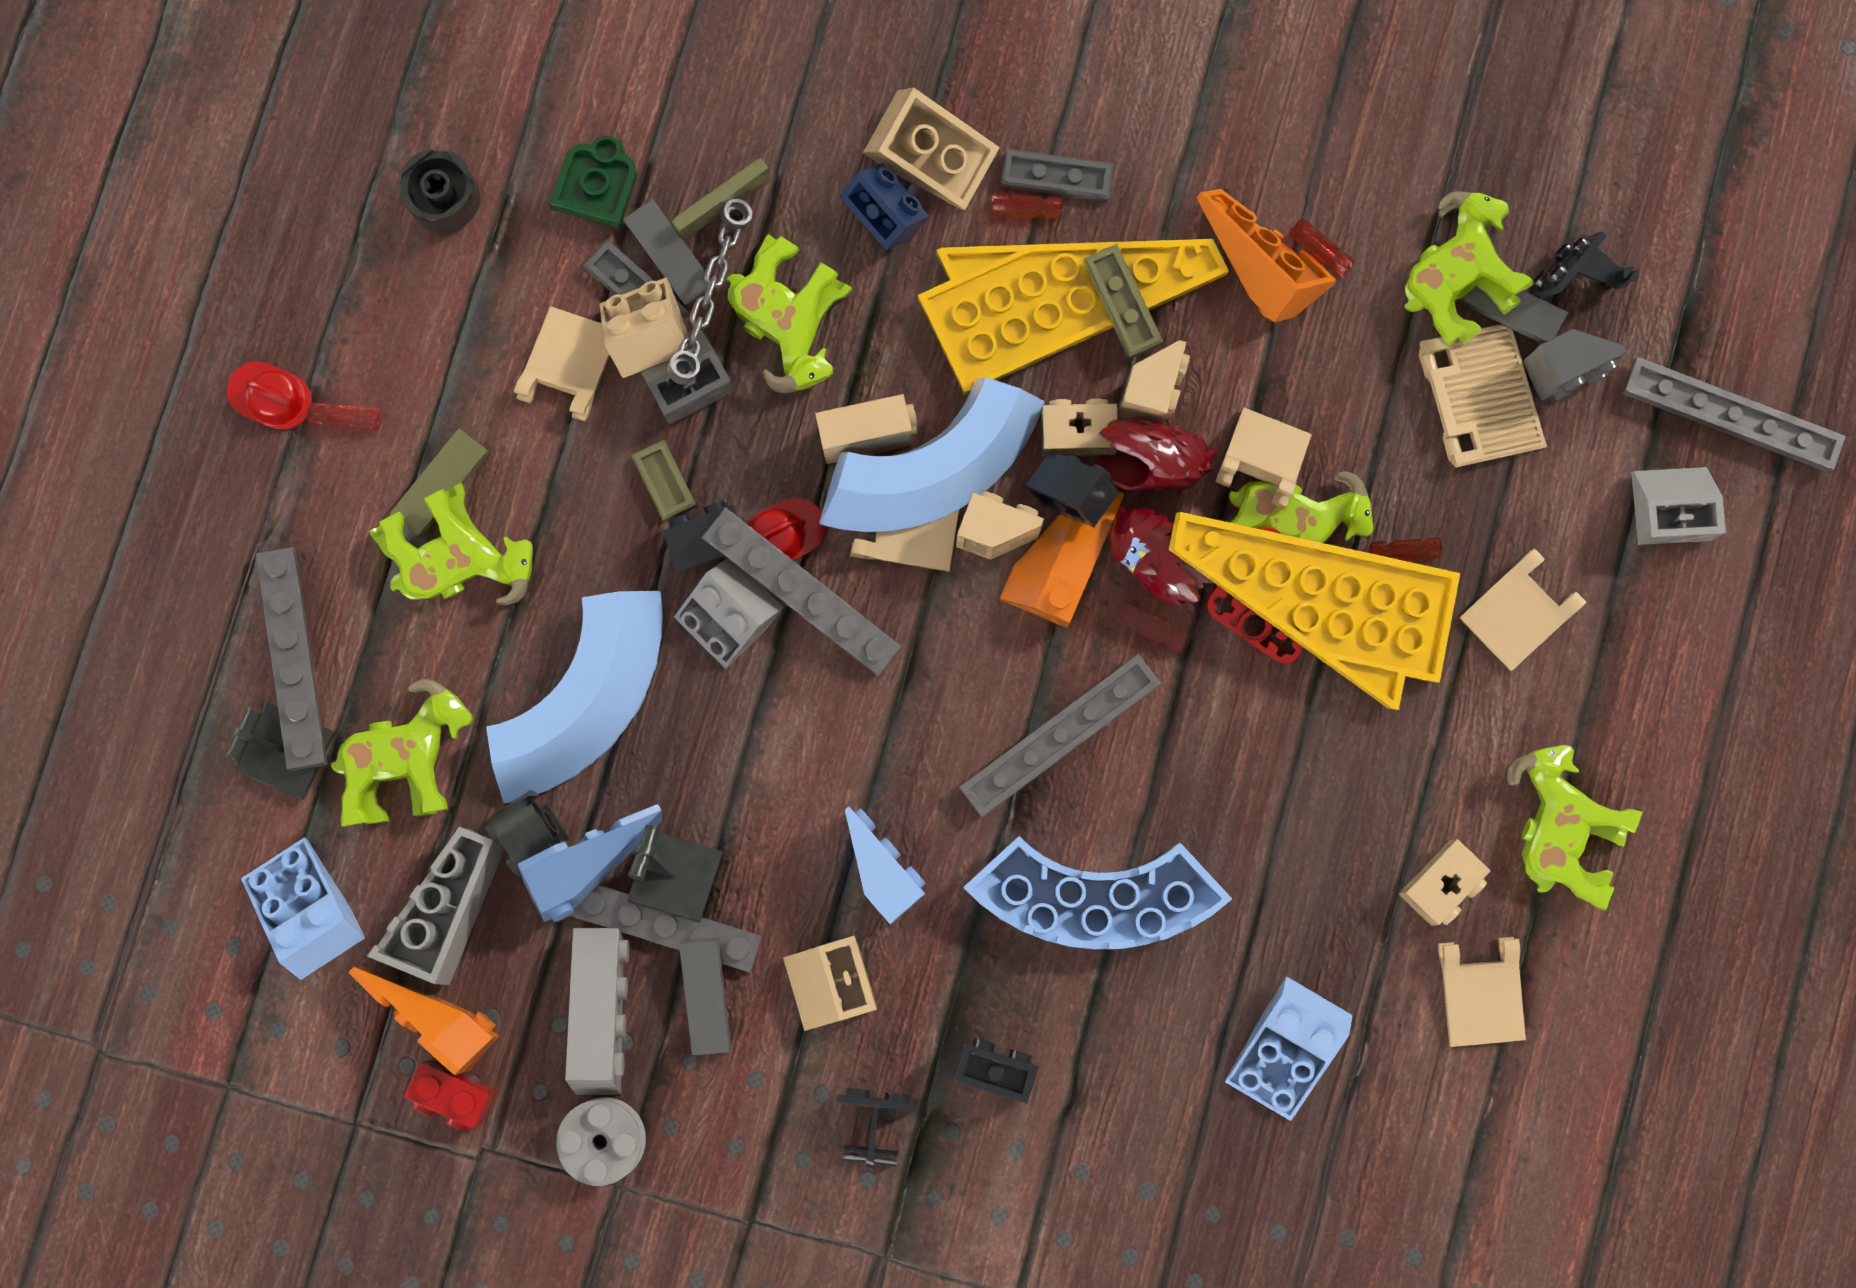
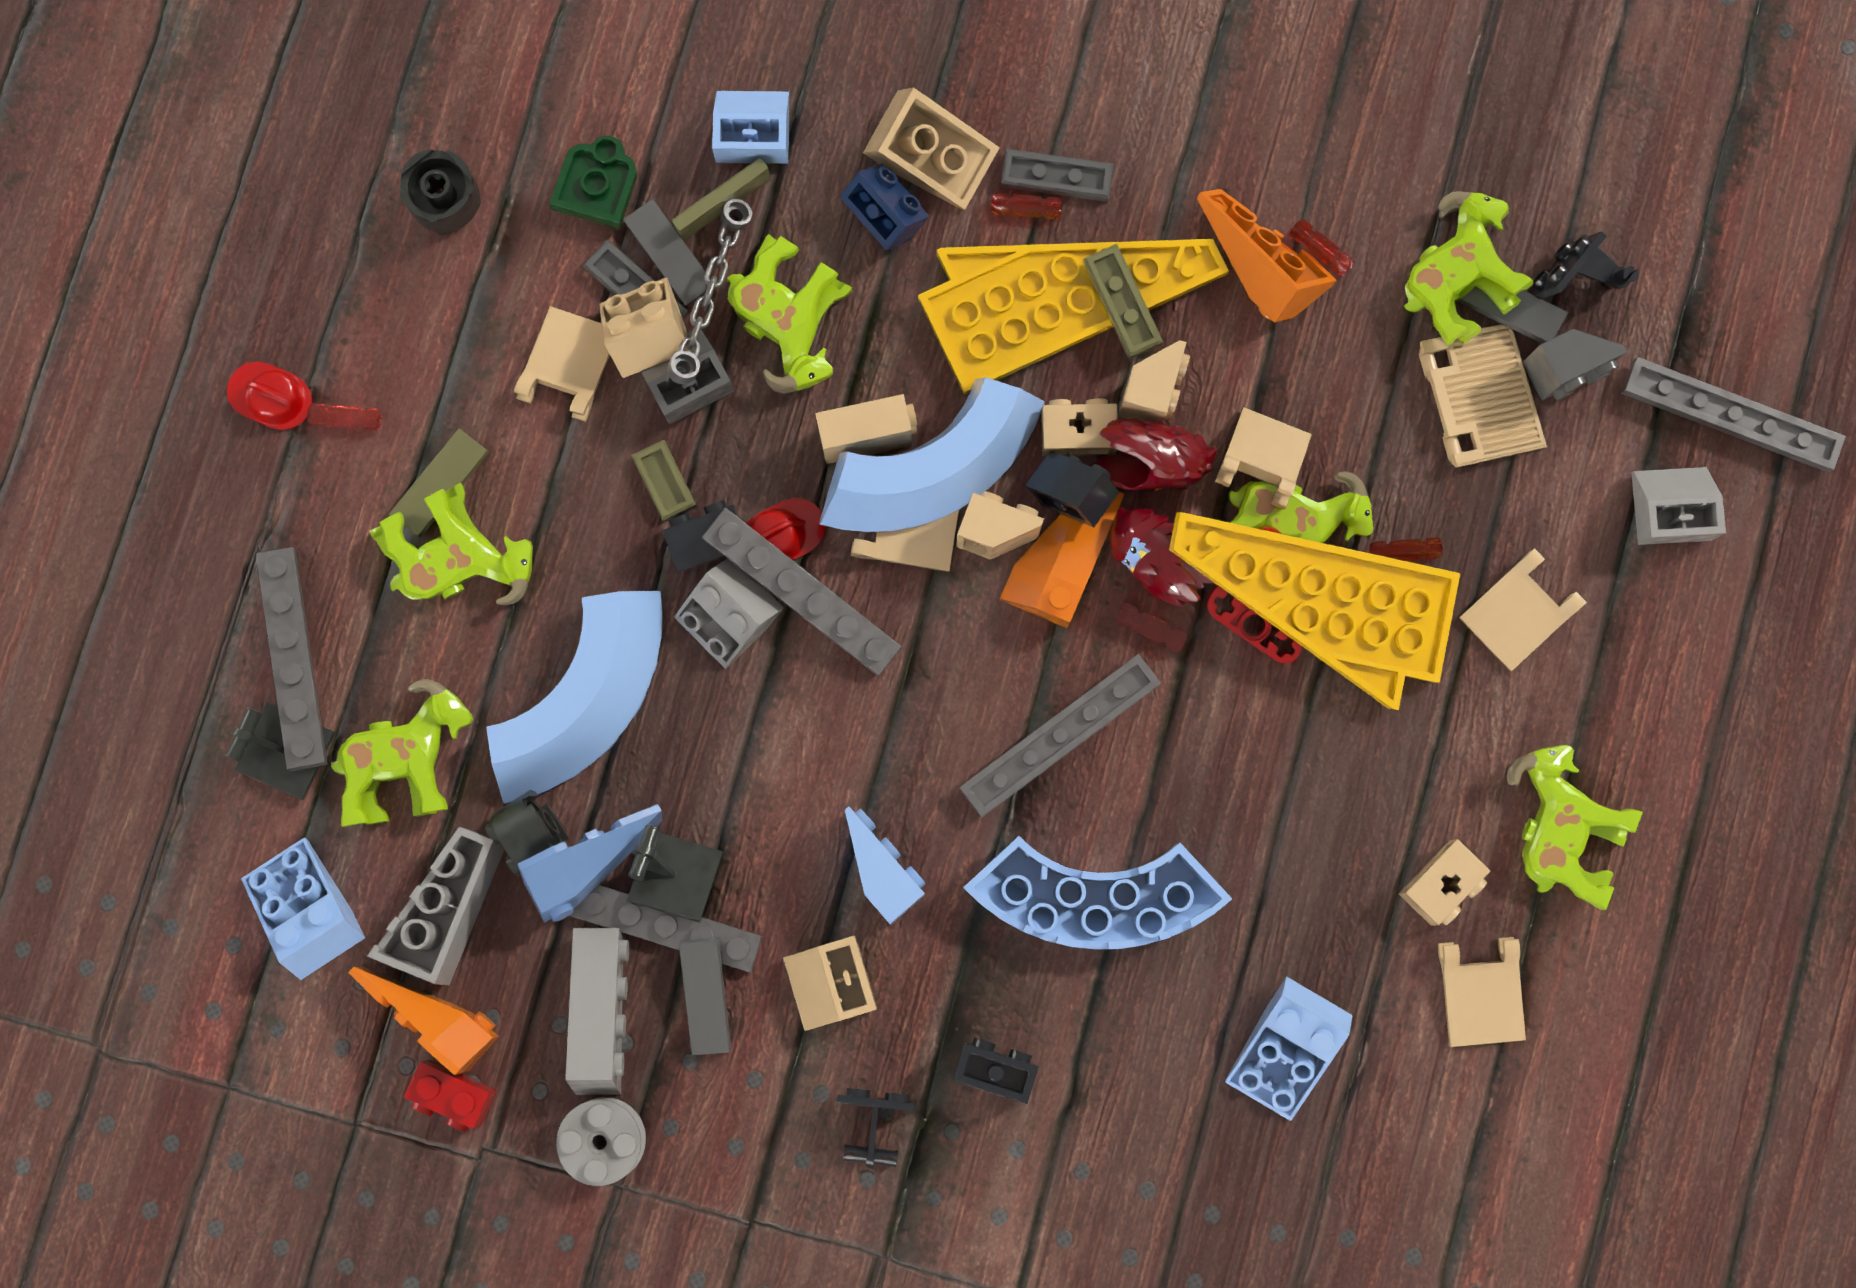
(751, 126): none -> light blue slope

